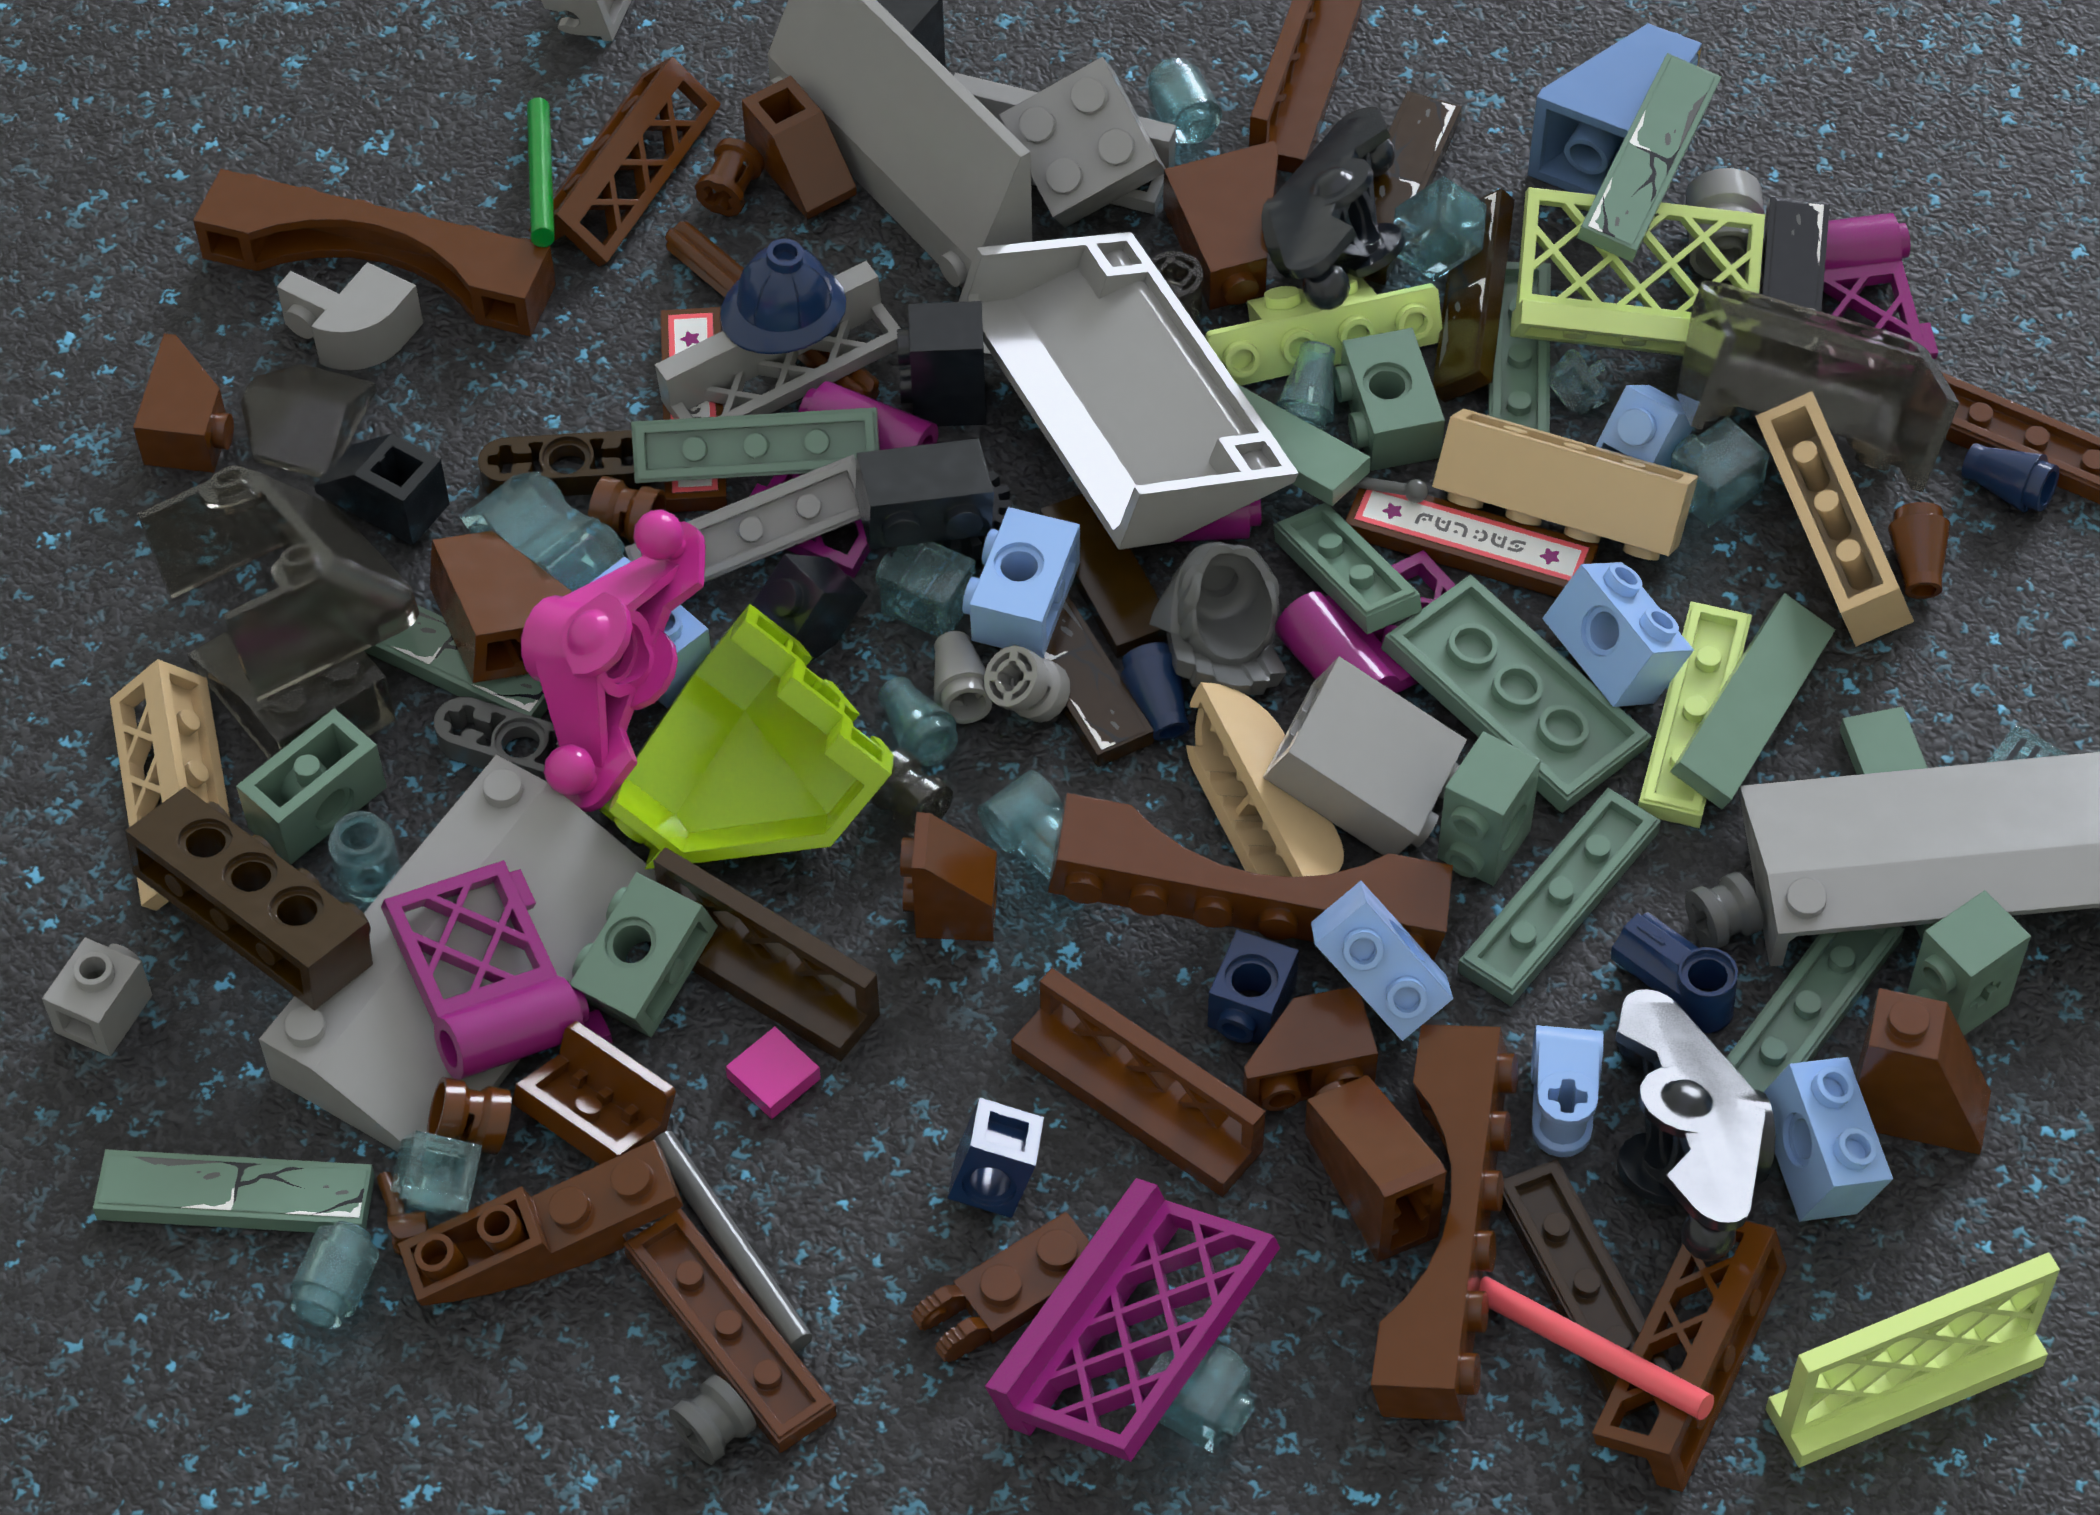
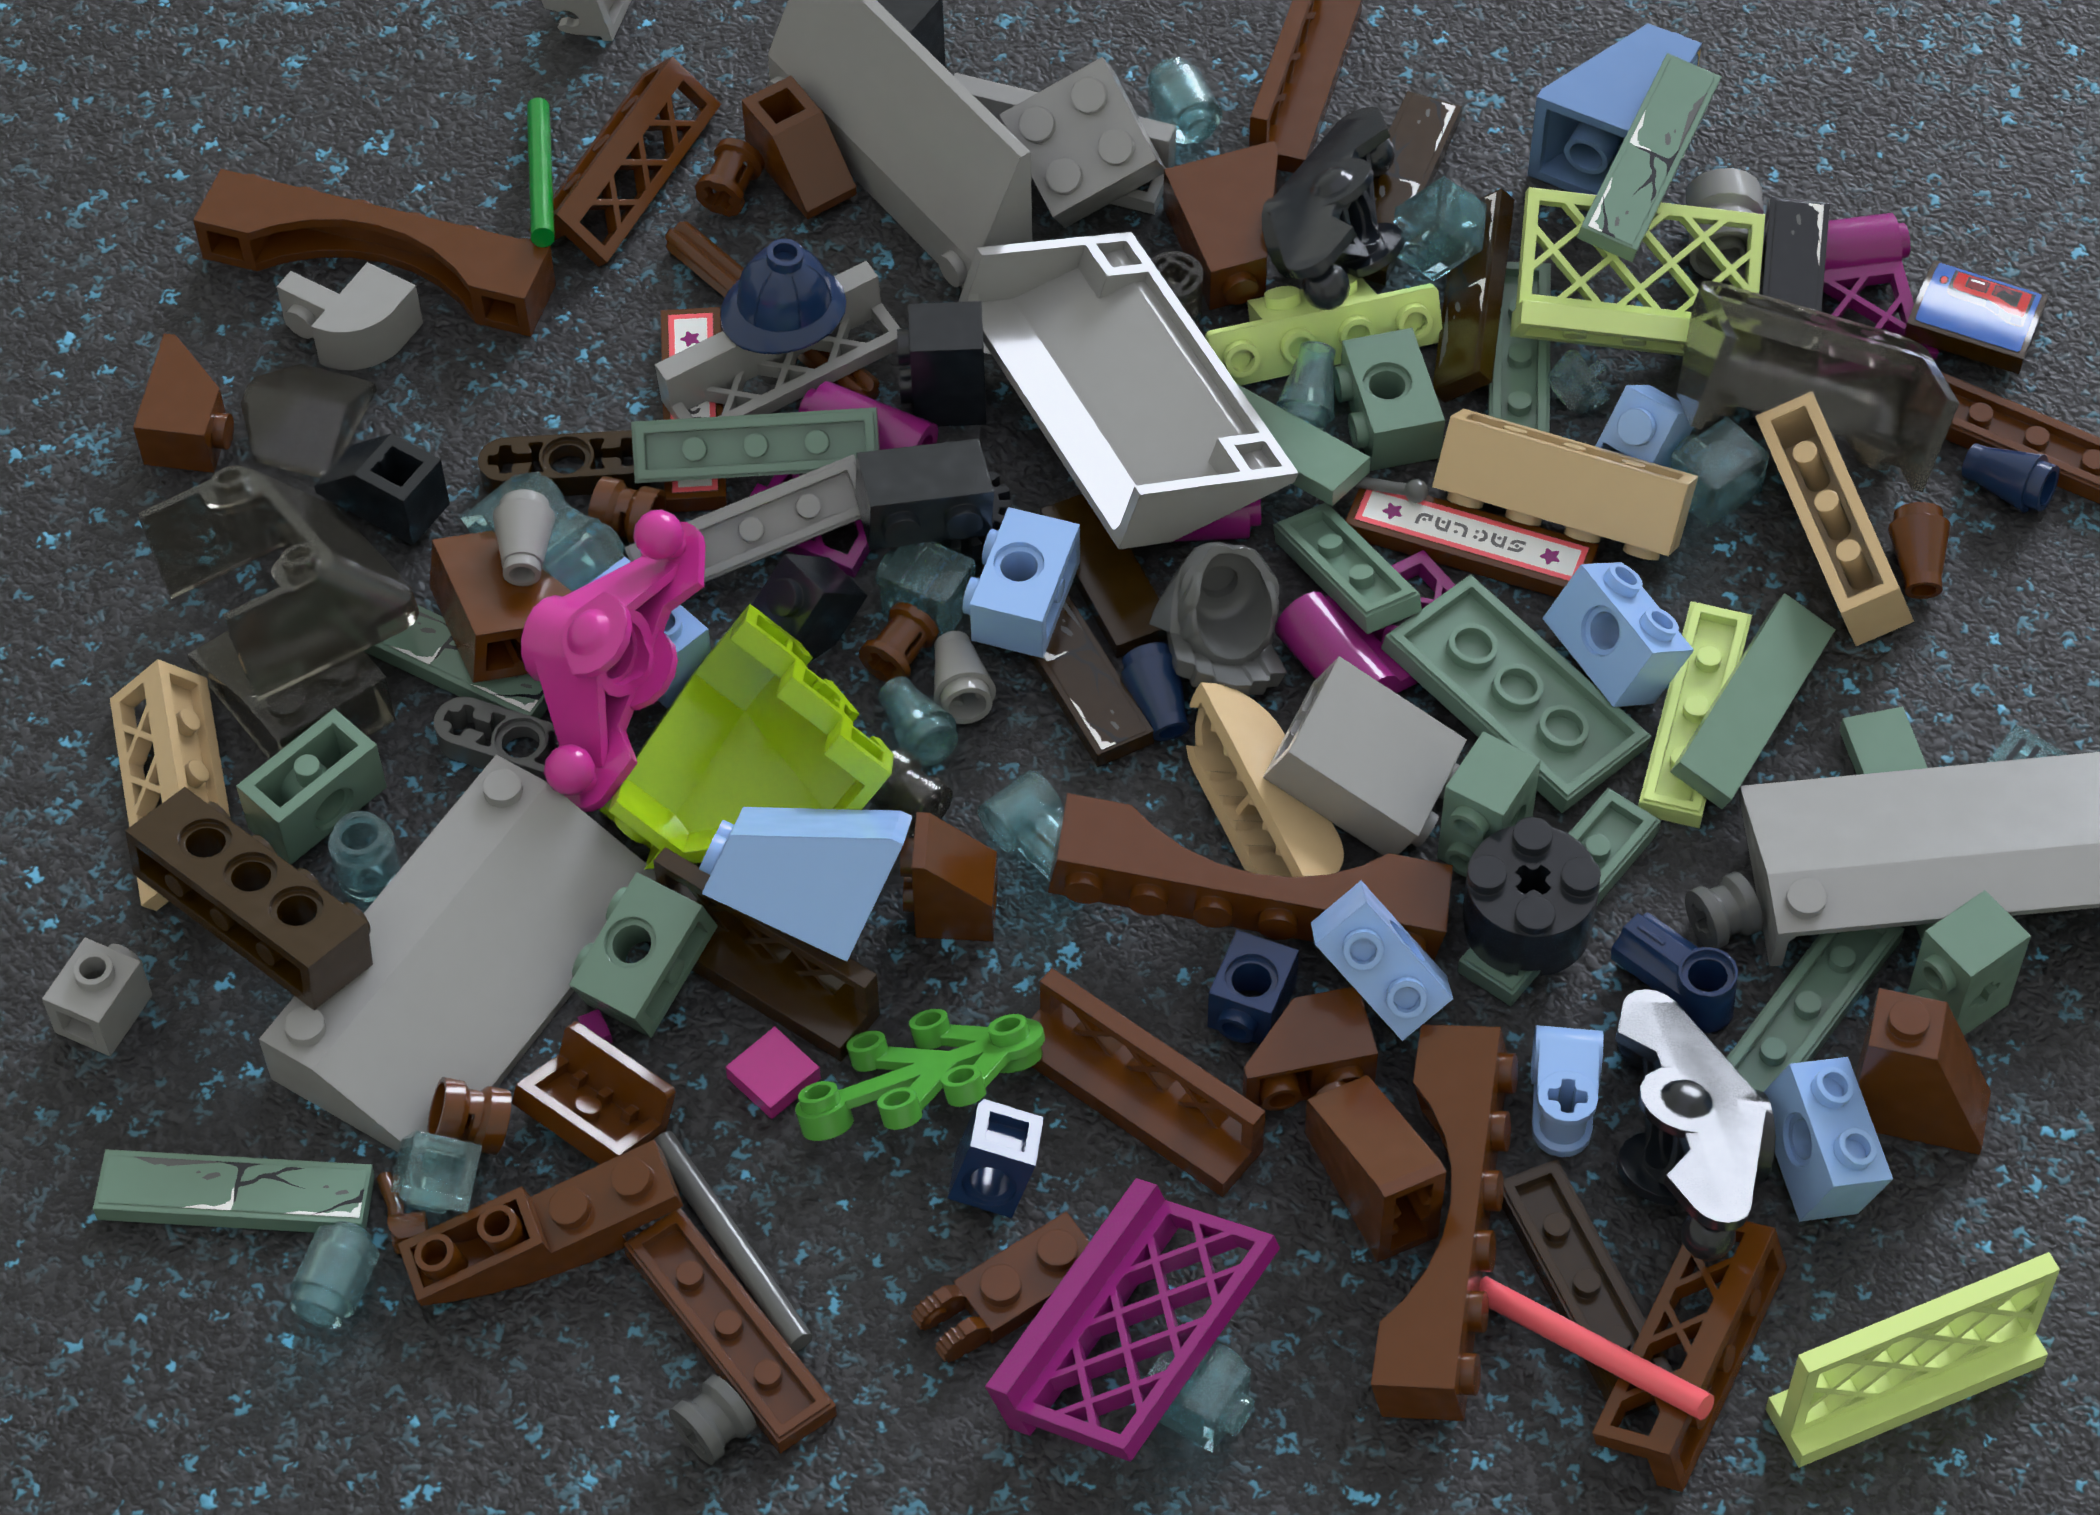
(502, 1019): magenta piece -> none
(523, 534): none -> light grey cone
(806, 869): none -> light blue slope
(899, 642): none -> reddish brown bush
(919, 1074): none -> bright green plant
(1027, 684): light grey wheel -> none
(1530, 898): none -> black brick
(1975, 316): none -> slope

